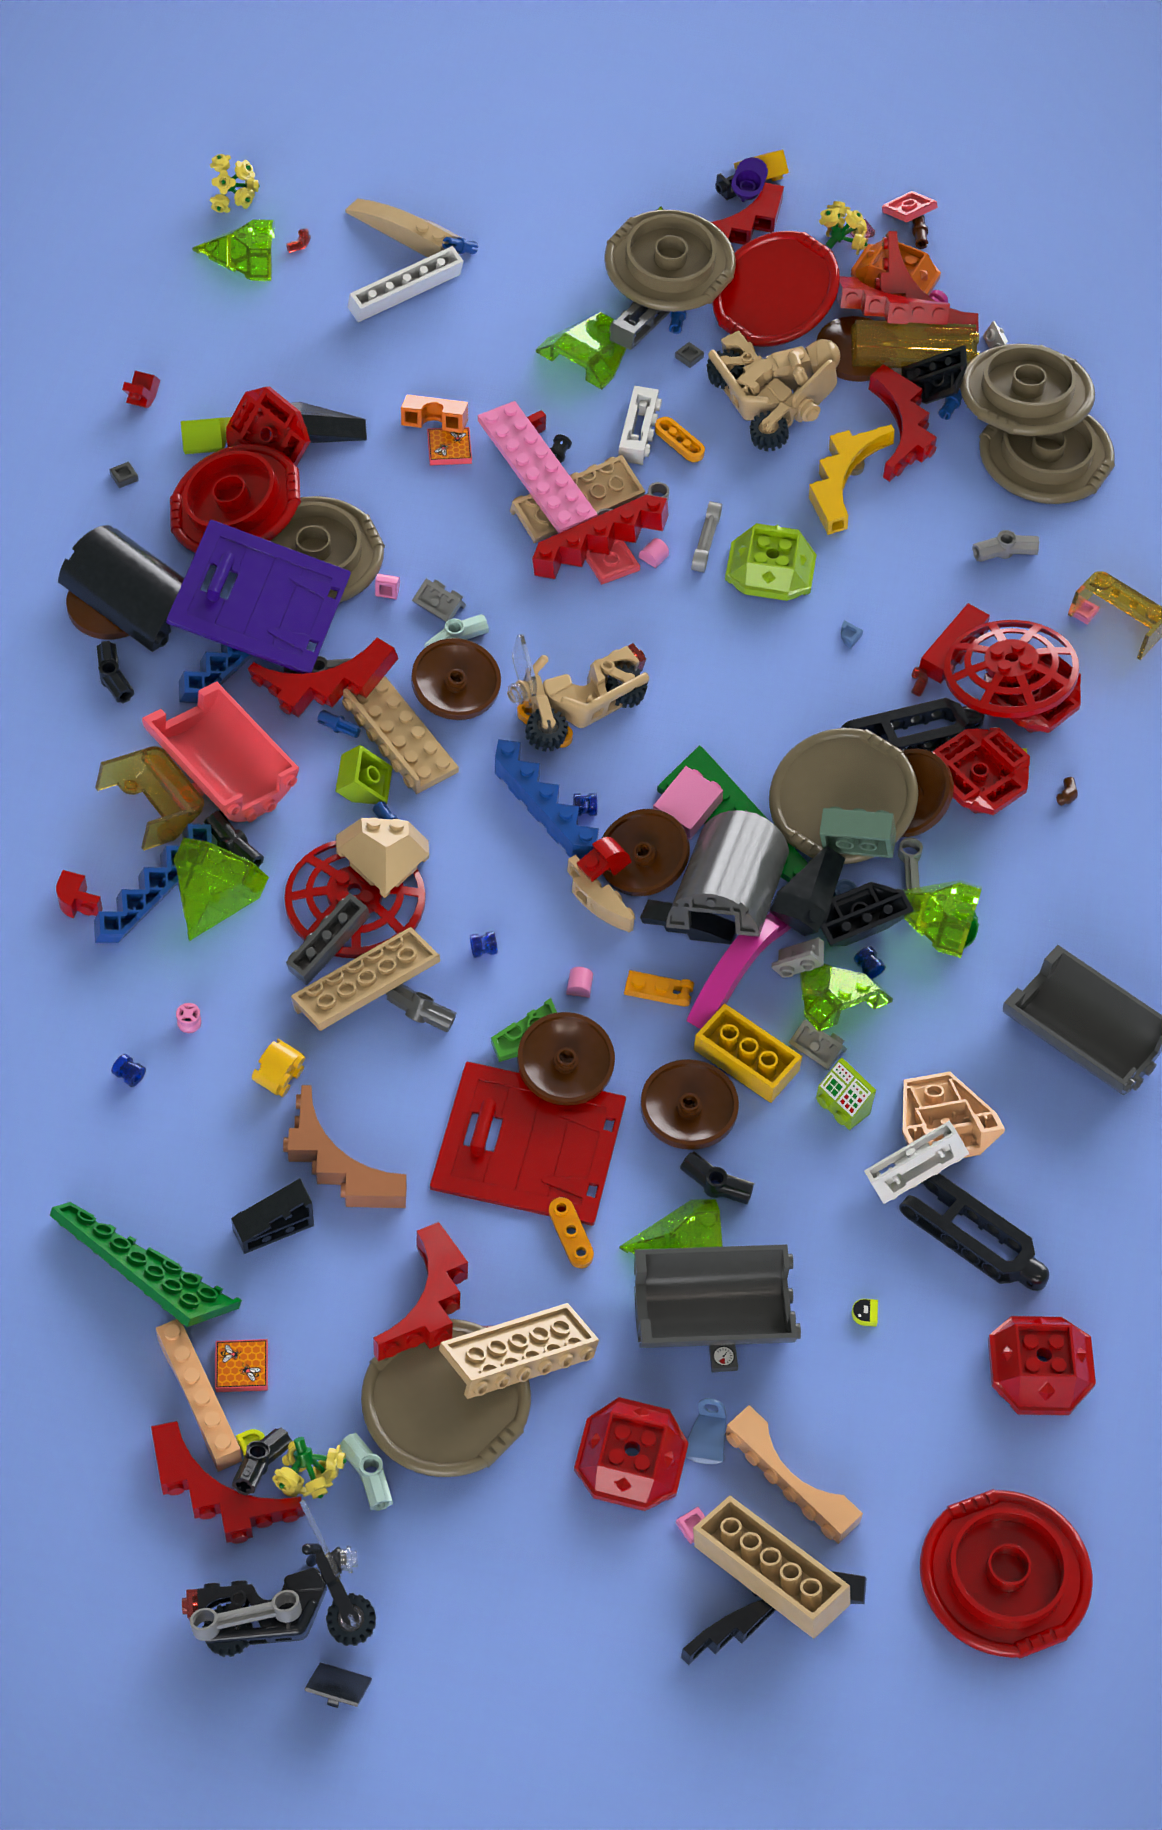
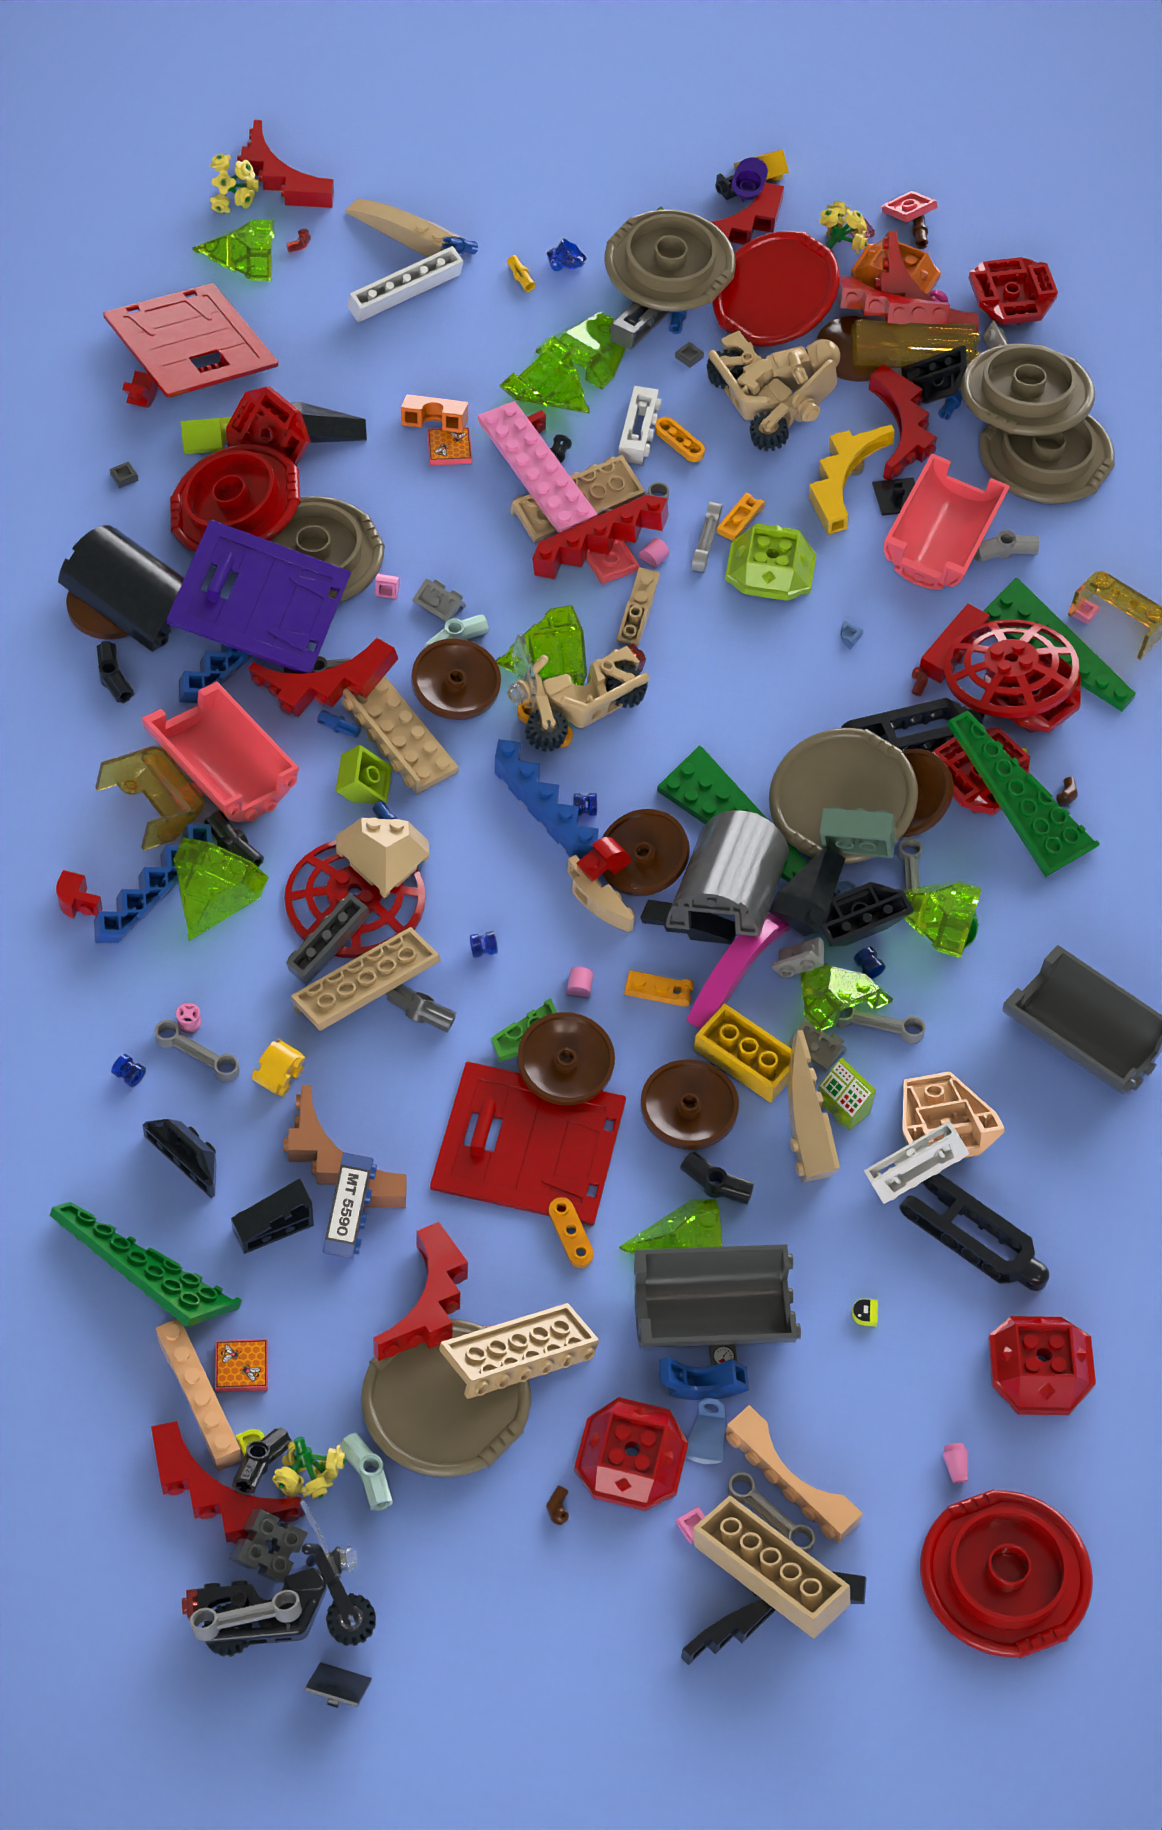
(179, 328): none -> door
(184, 1150): none -> black wedge
(197, 1051): none -> light grey piece
(253, 1551): none -> dark grey brick
(295, 186): none -> red arch
(348, 1205): none -> brick
(521, 273): none -> yellow pin
(549, 380): none -> clear neon green wedge
(555, 1508): none -> reddish brown arm
(561, 640): none -> clear neon green wedge
(565, 256): none -> clear blue hair
(638, 607): none -> tan slope
(690, 800): bright pink brick -> none
(703, 1382): none -> blue arch
(740, 517): none -> light orange plate
(769, 1511): none -> light grey piece
(810, 1127): none -> tan wedge
(885, 1023): none -> light grey piece
(892, 494): none -> black piece
(941, 526): none -> coral cylinder
(957, 1462): none -> bright pink cone
(1013, 289): none -> red piece
(1020, 603): none -> green wing
(1035, 816): none -> green wing

